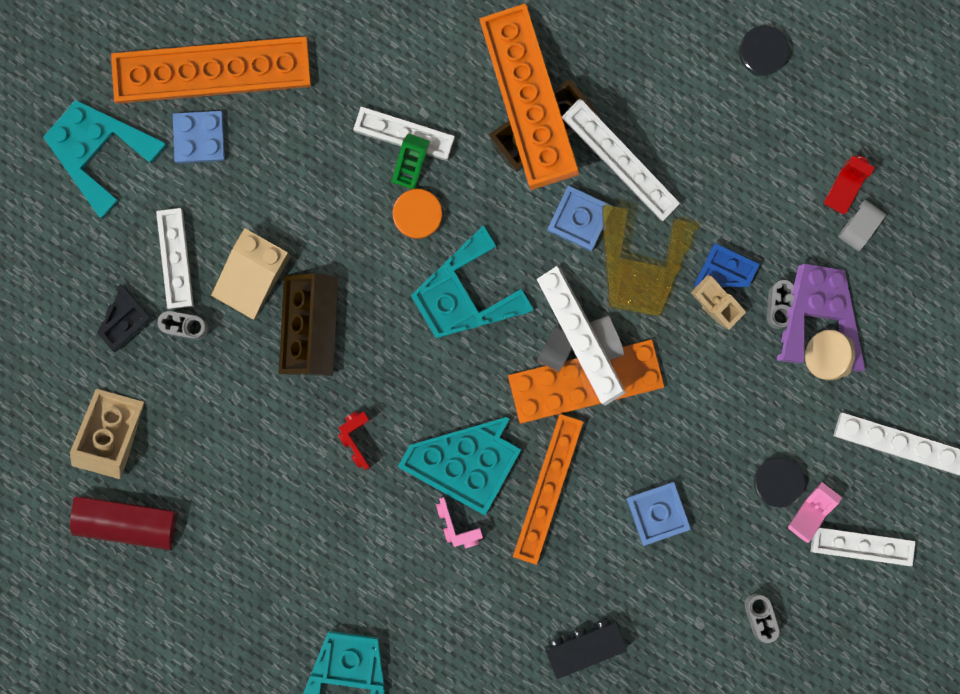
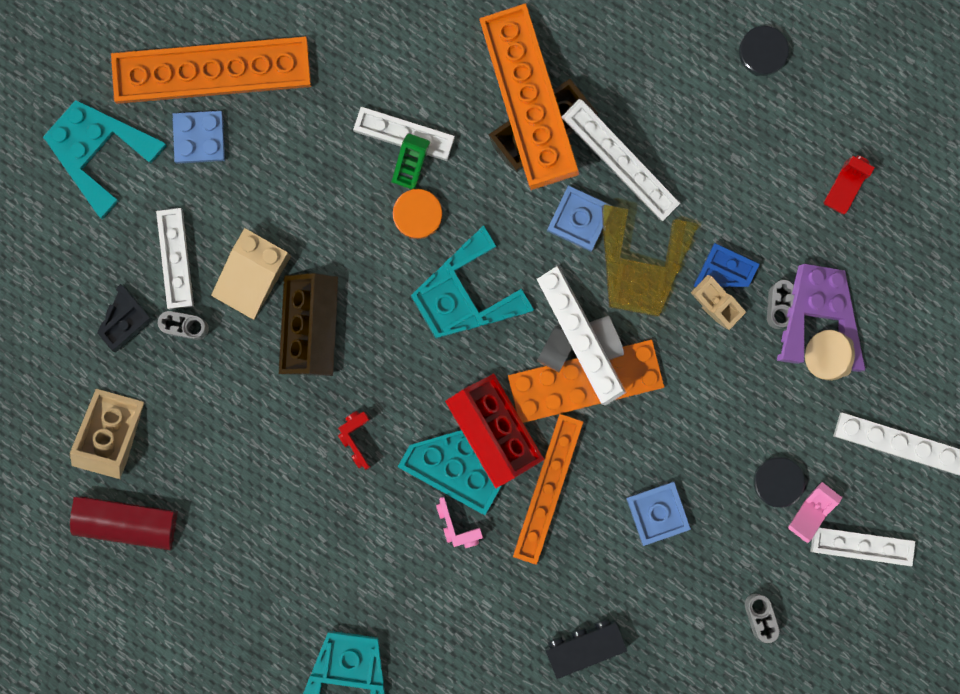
(494, 430): none -> red slope
(862, 225): light grey beam -> none

